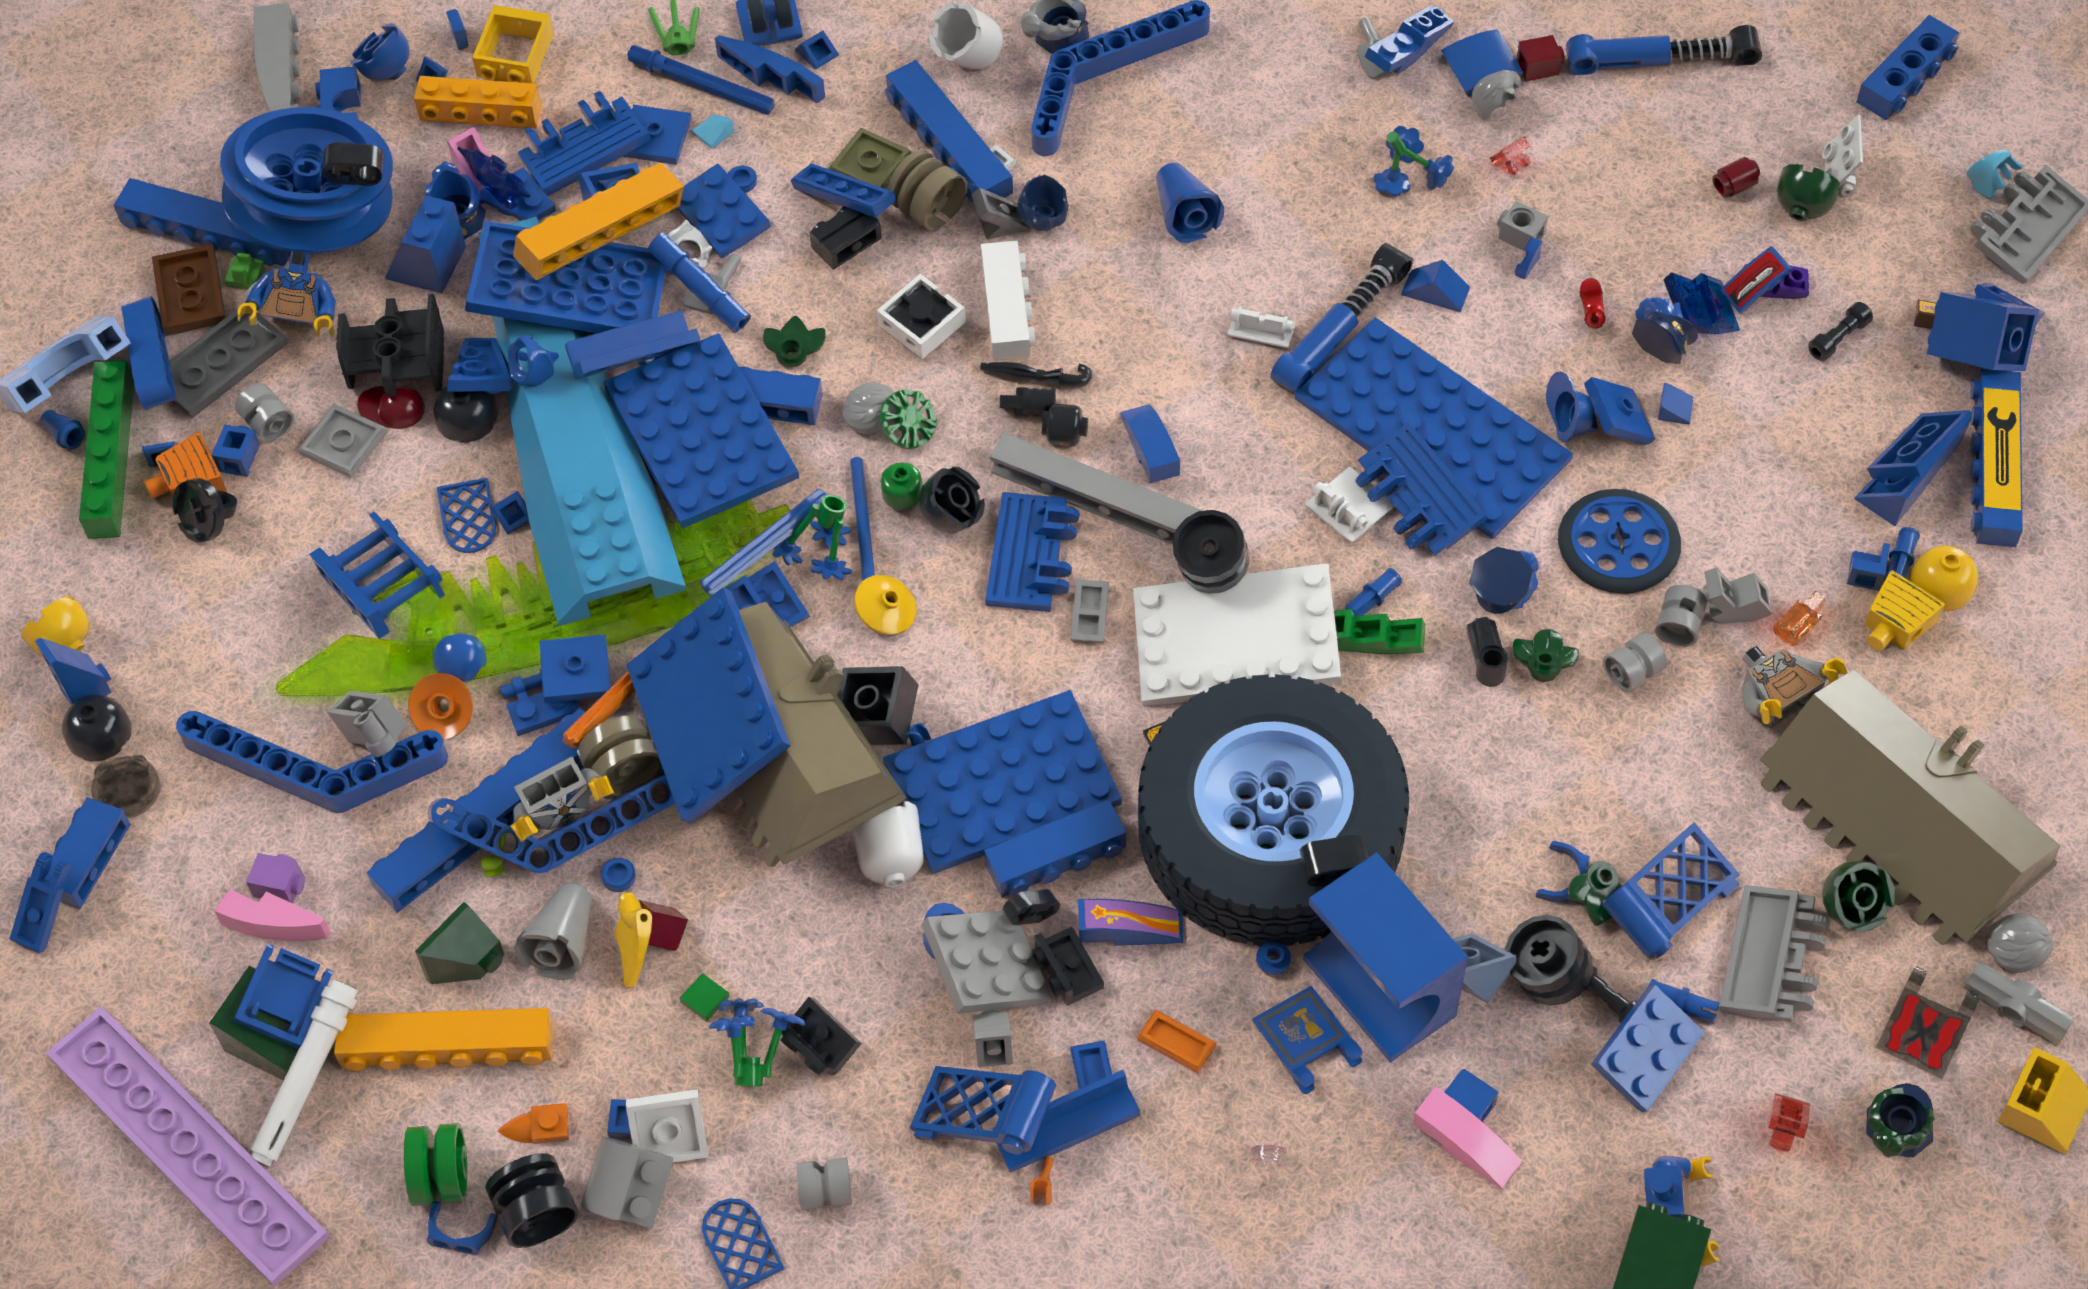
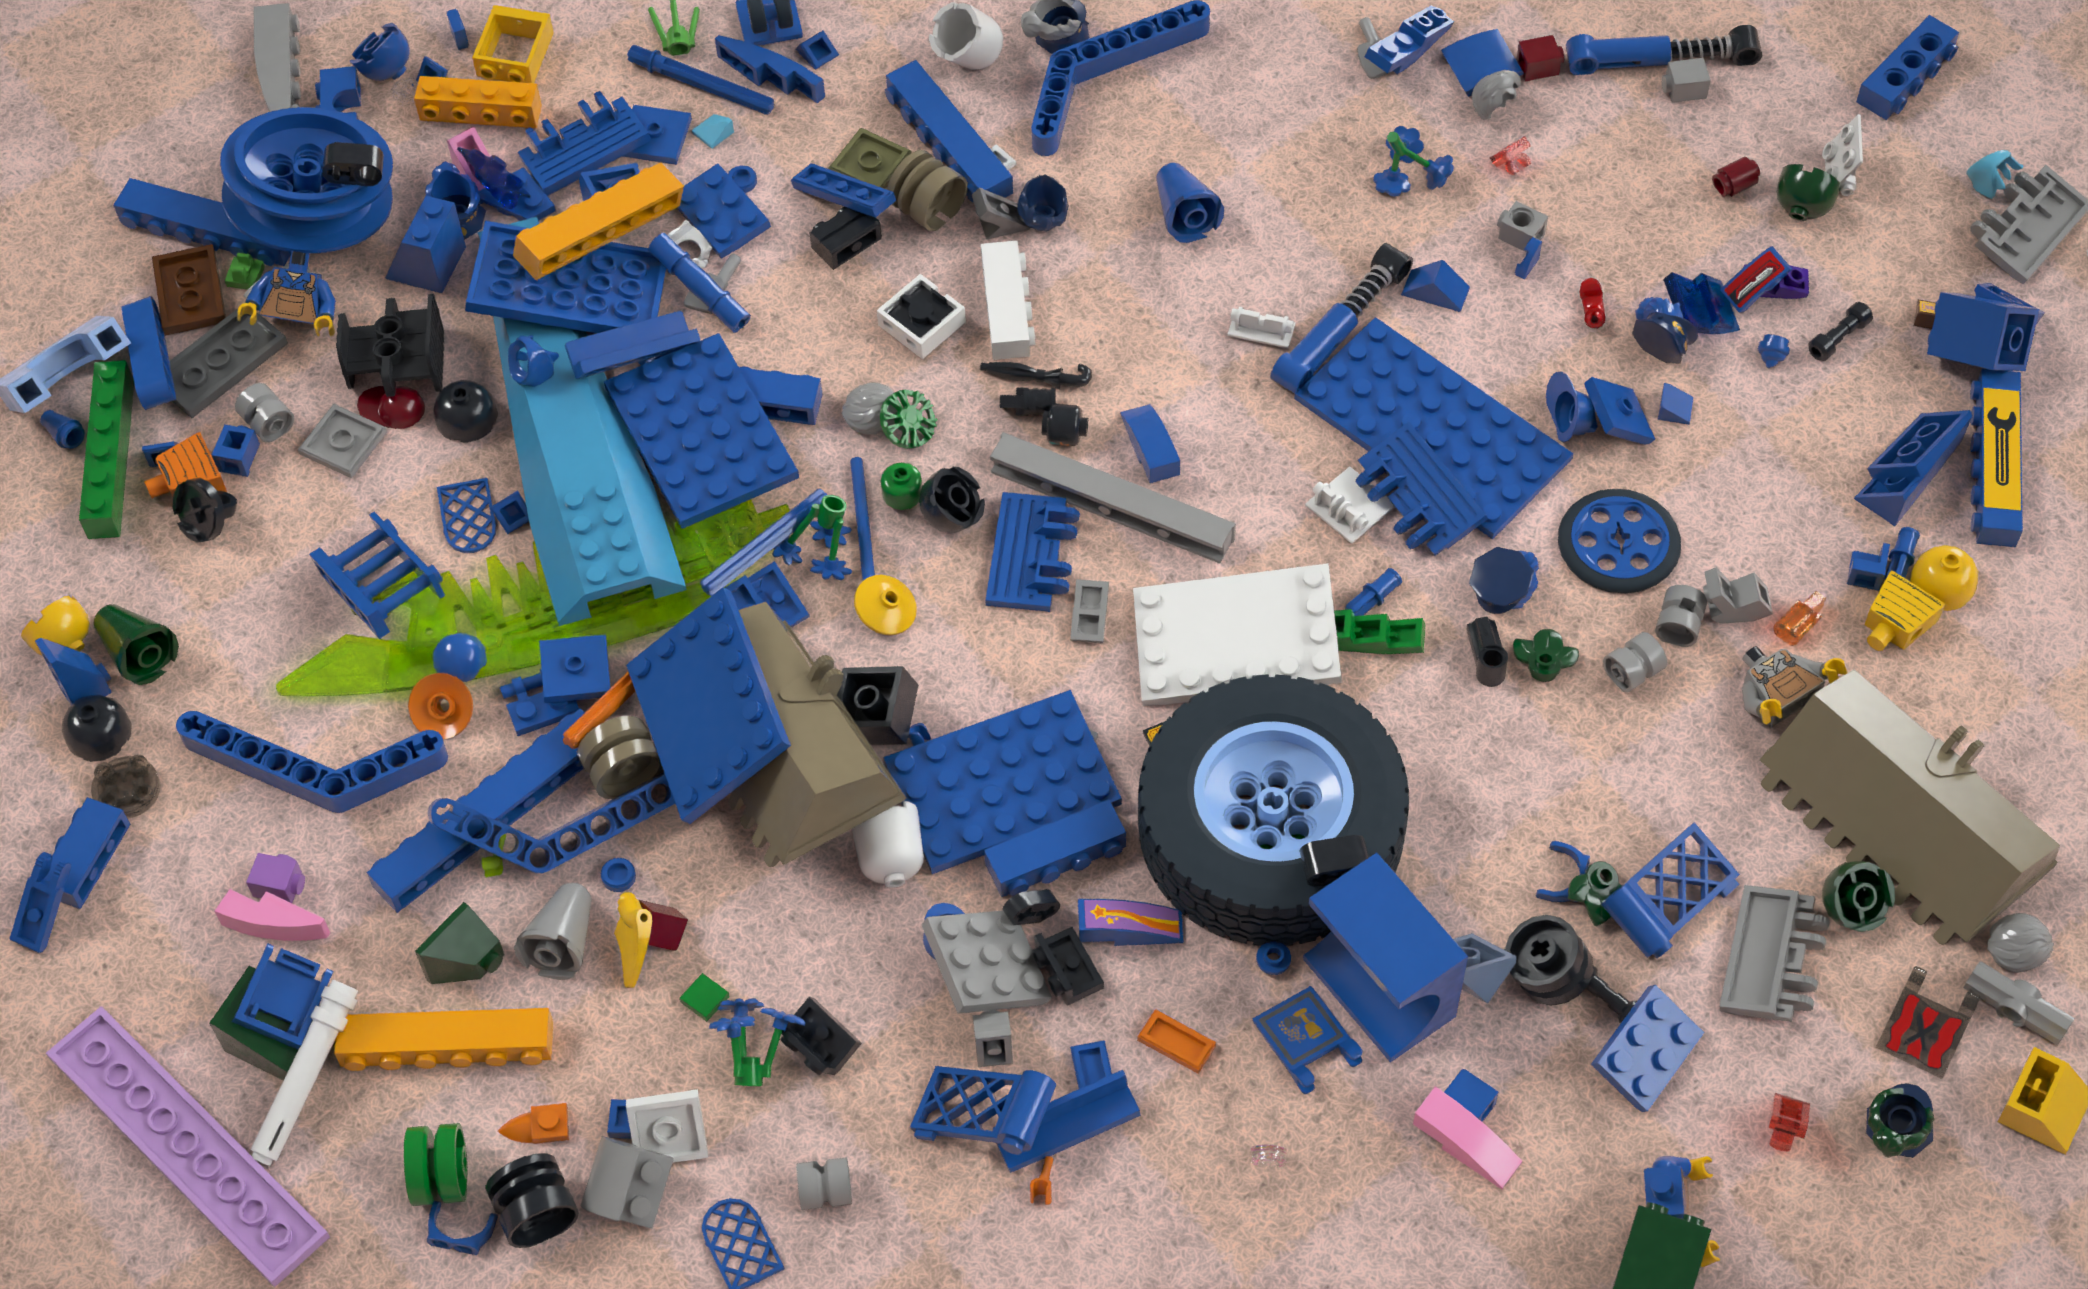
(135, 643): none -> dark green cone
(368, 721): light grey hinge -> none
(480, 368): blue wing -> none
(556, 797): light grey torso -> none
(793, 338): dark green plate -> none
(1211, 551): black wheel -> none
(1686, 80): none -> light grey brick
(1689, 1002): blue pin -> none
(1773, 349): none -> blue plate

